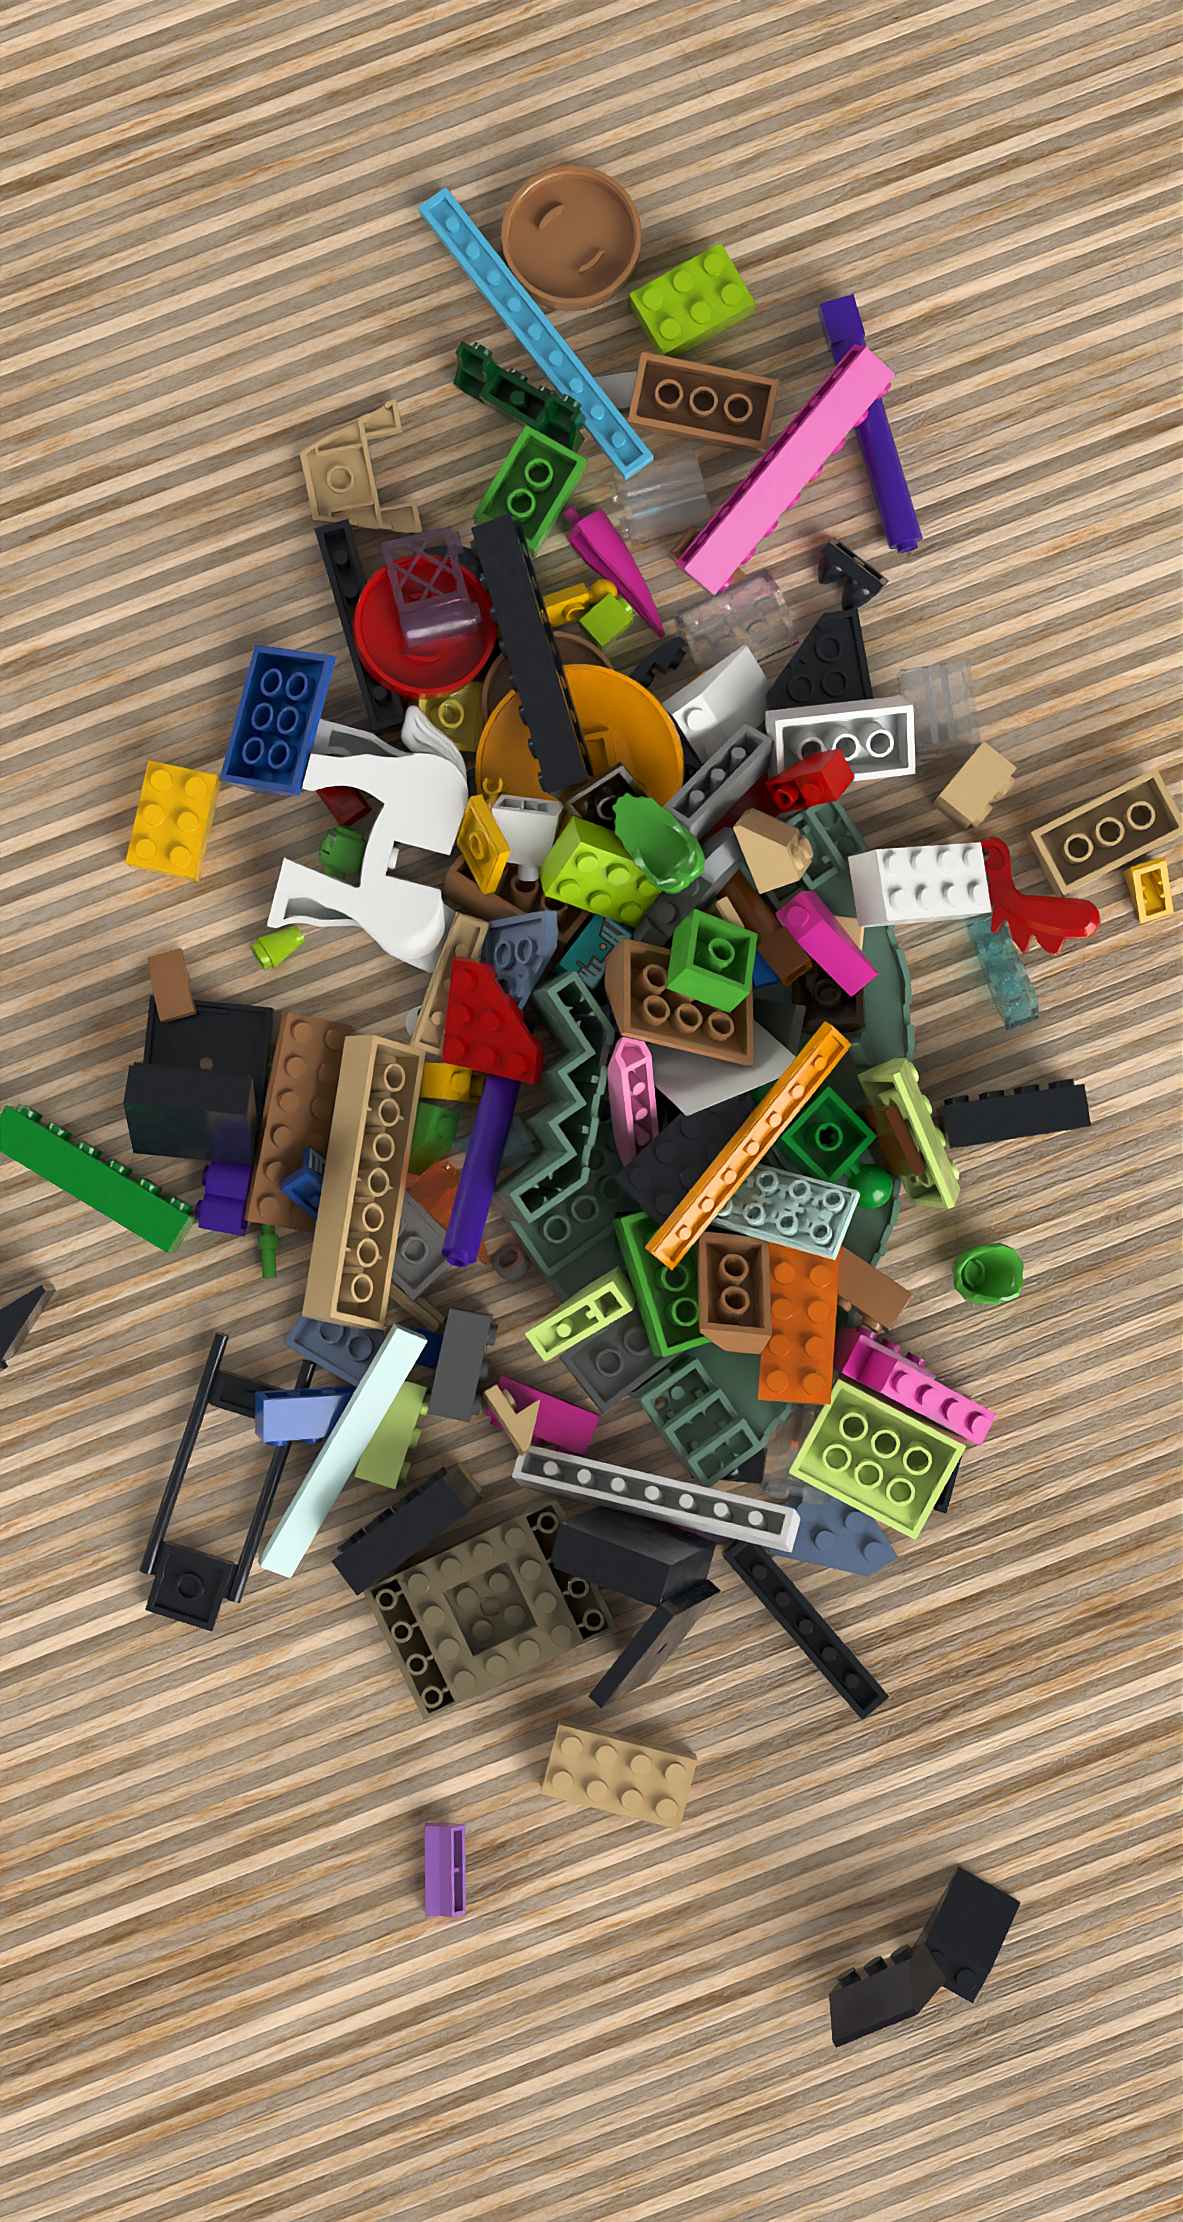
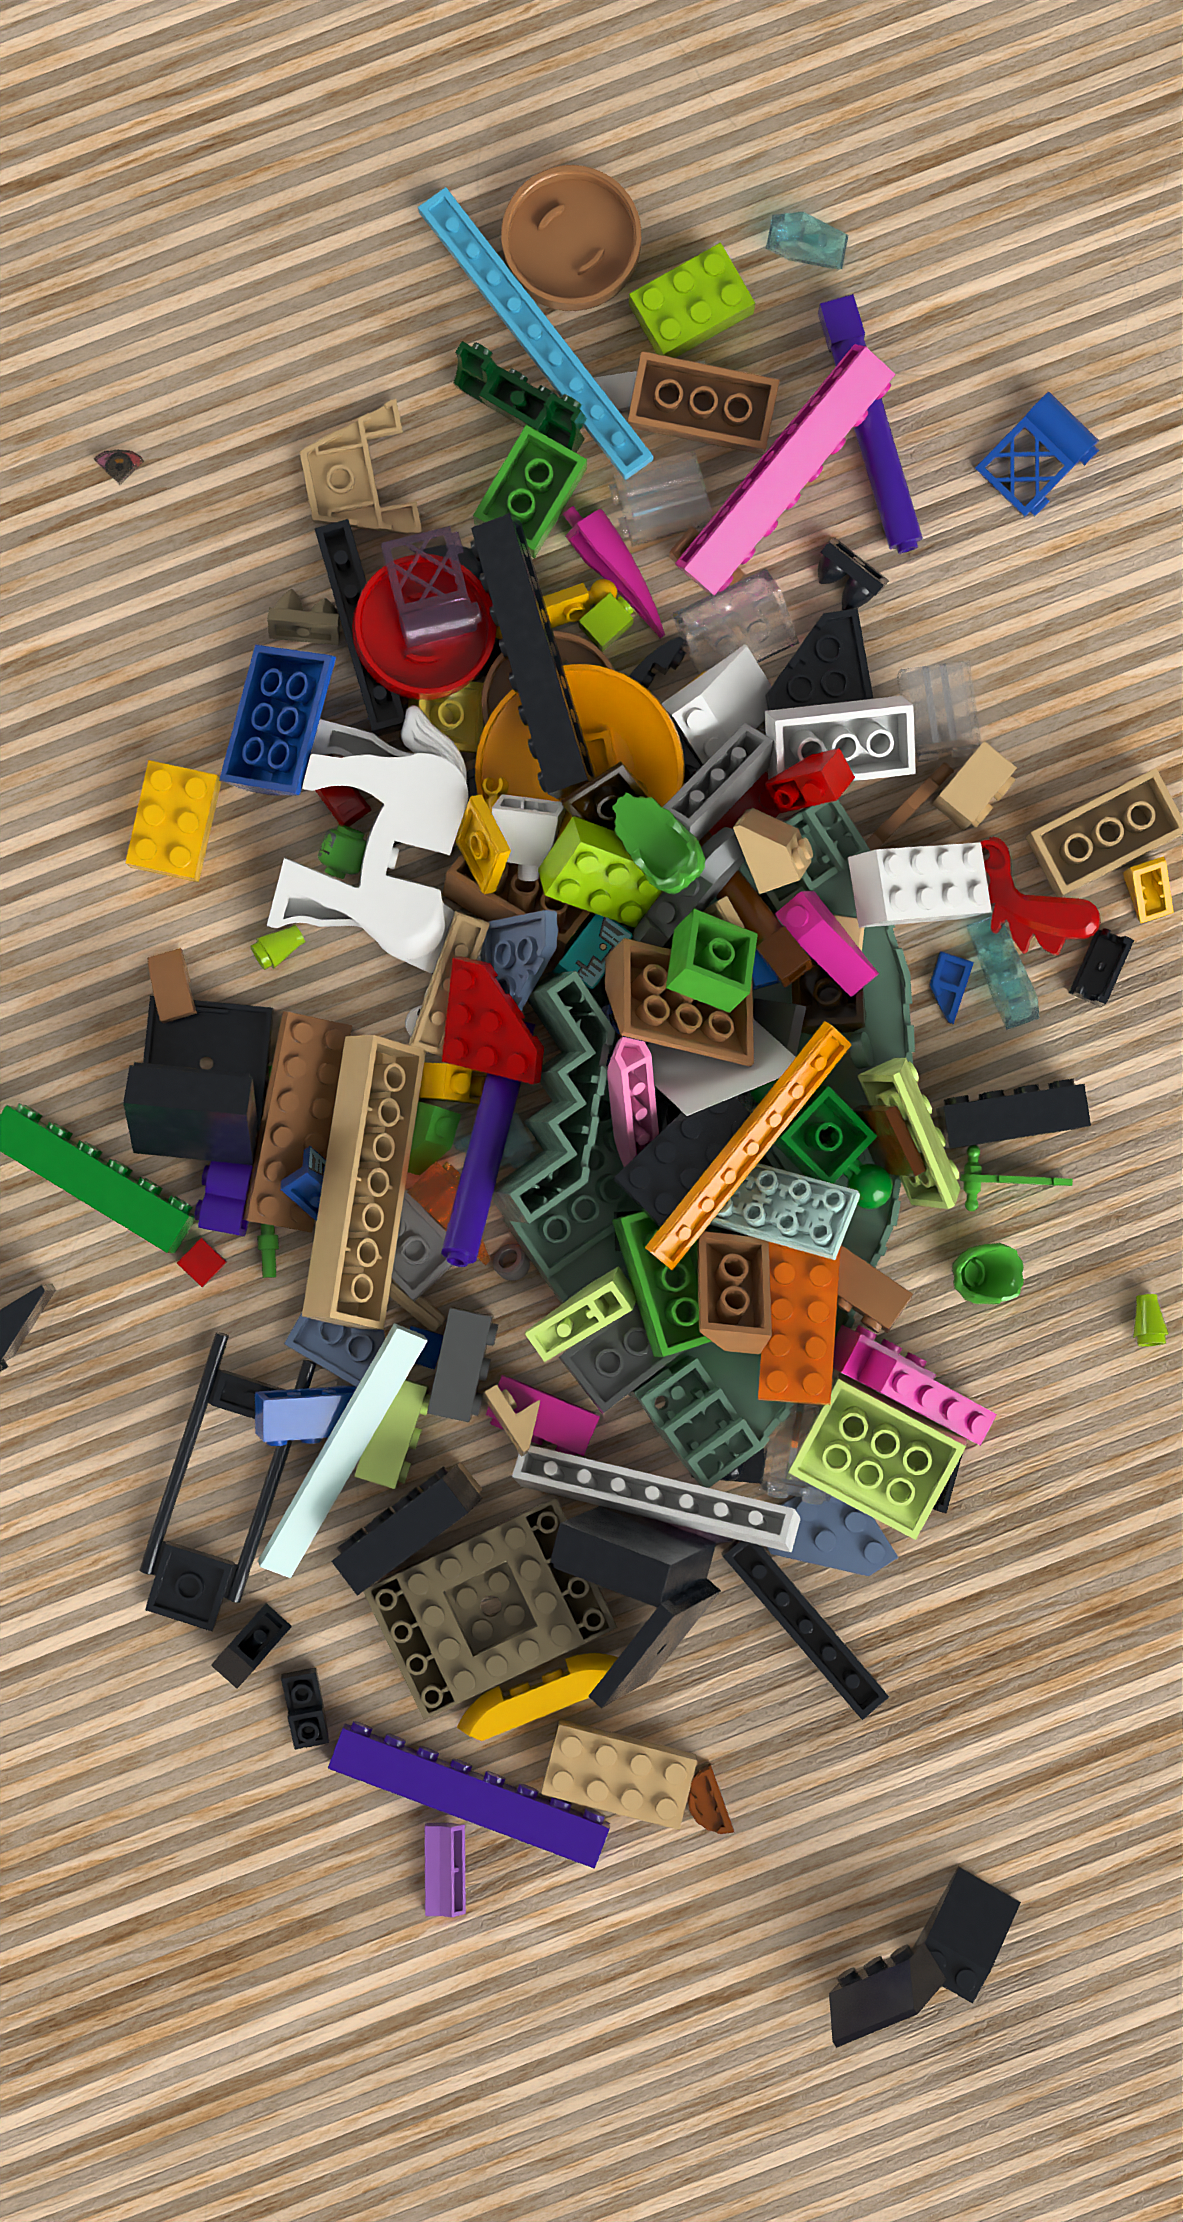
(119, 463): none -> clear smoke tile
(202, 1262): none -> red tile
(251, 1645): none -> black slope
(291, 623): none -> dark tan tile
(305, 1708): none -> black slope
(470, 1795): none -> dark purple brick
(499, 1713): none -> yellow brick
(707, 1802): none -> dark orange tile
(806, 240): none -> clear light blue slope
(909, 807): none -> medium nougat piece
(949, 983): none -> blue tile
(972, 1179): none -> bright green piece
(1057, 432): none -> blue piece
(1101, 967): none -> black hinge
(1149, 1322): none -> lime cone

